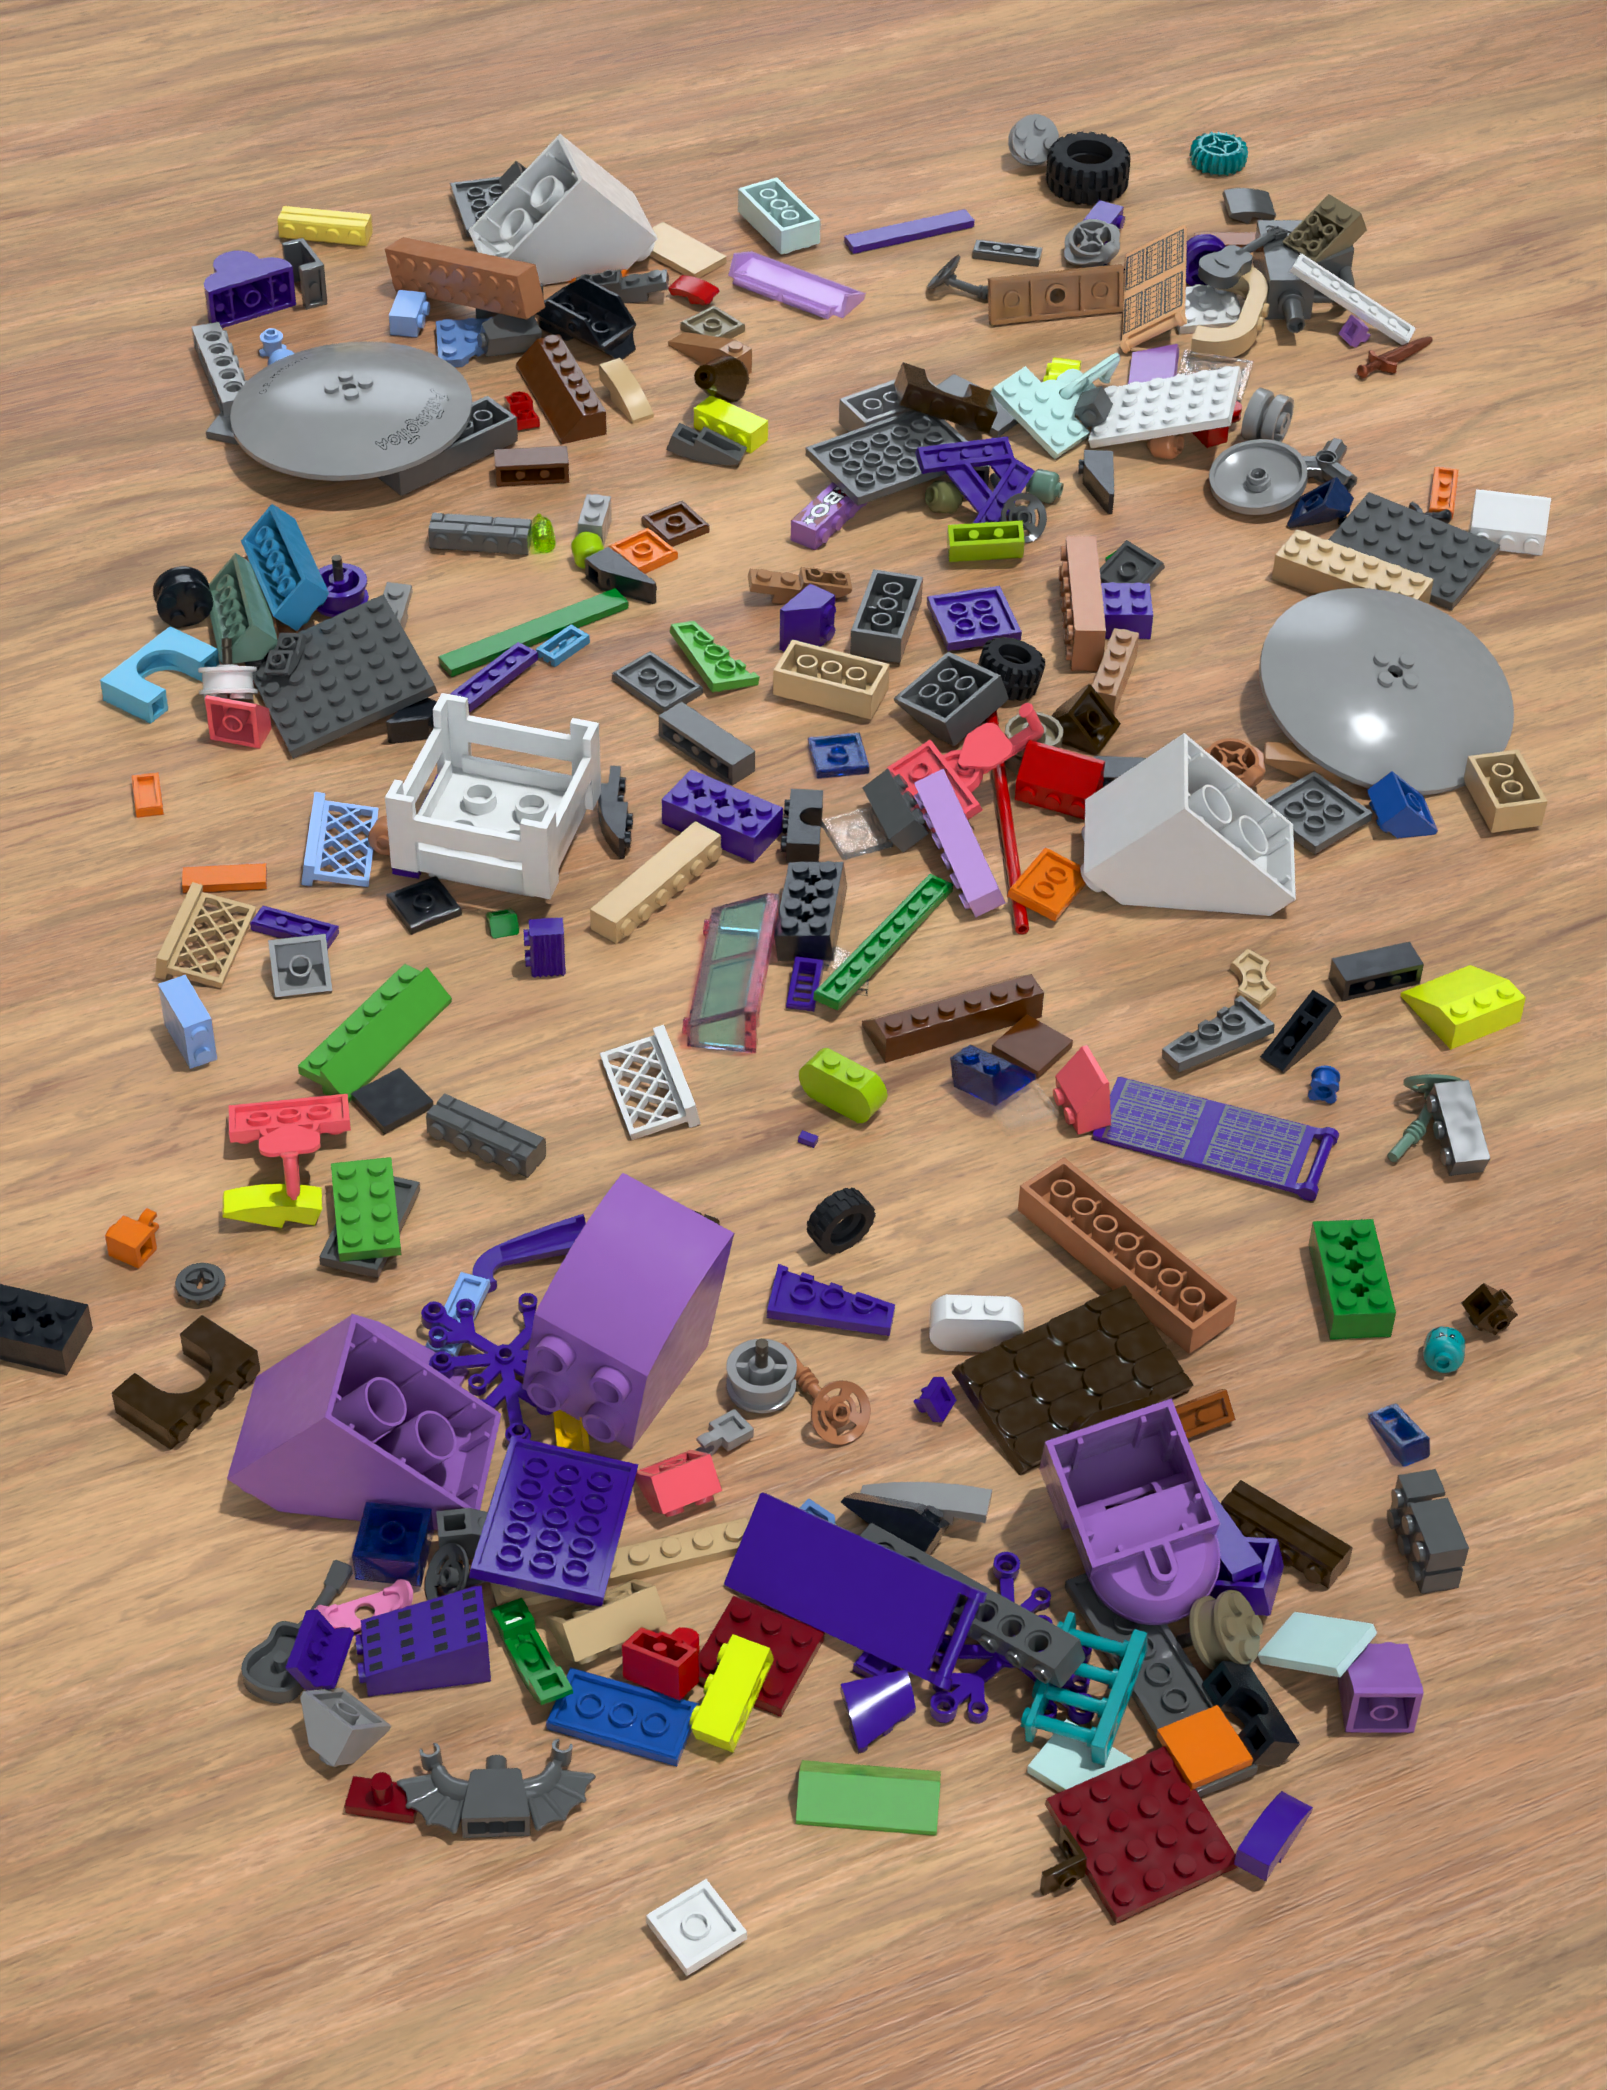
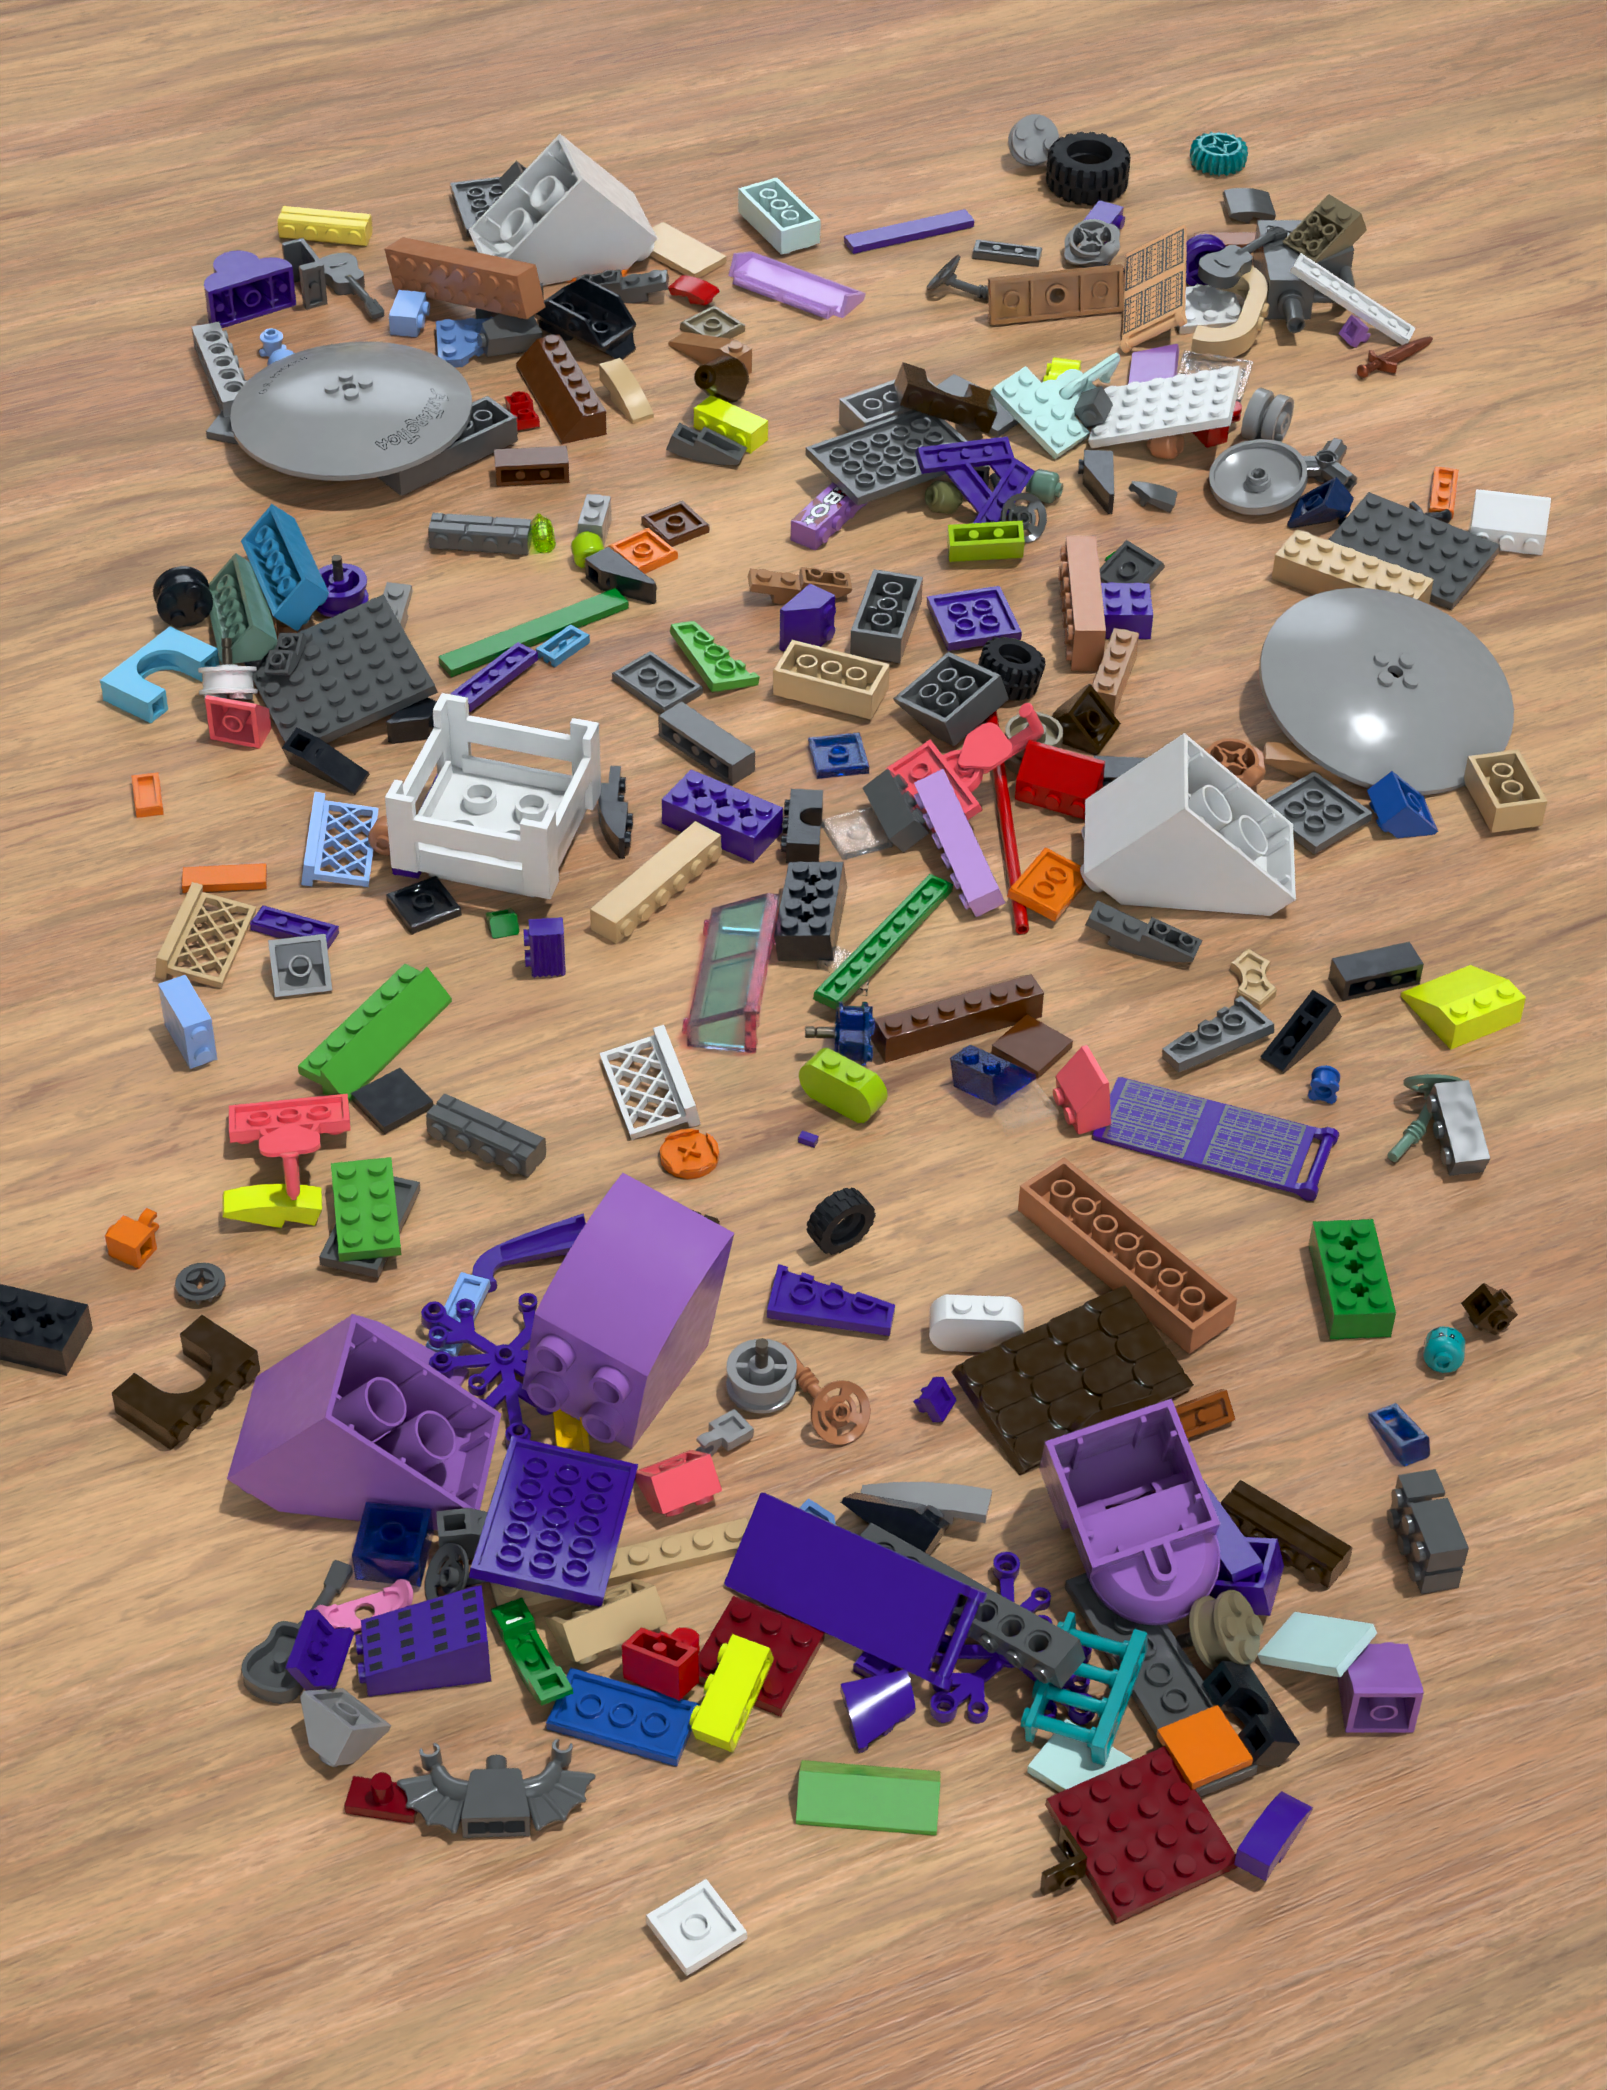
(323, 761): none -> black slope
(346, 278): none -> dark grey piece
(689, 1154): none -> orange tile
(804, 966): dark purple slope -> none
(850, 1032): none -> clear blue wheel
(1148, 940): none -> dark grey slope
(1154, 494): none -> dark grey slope

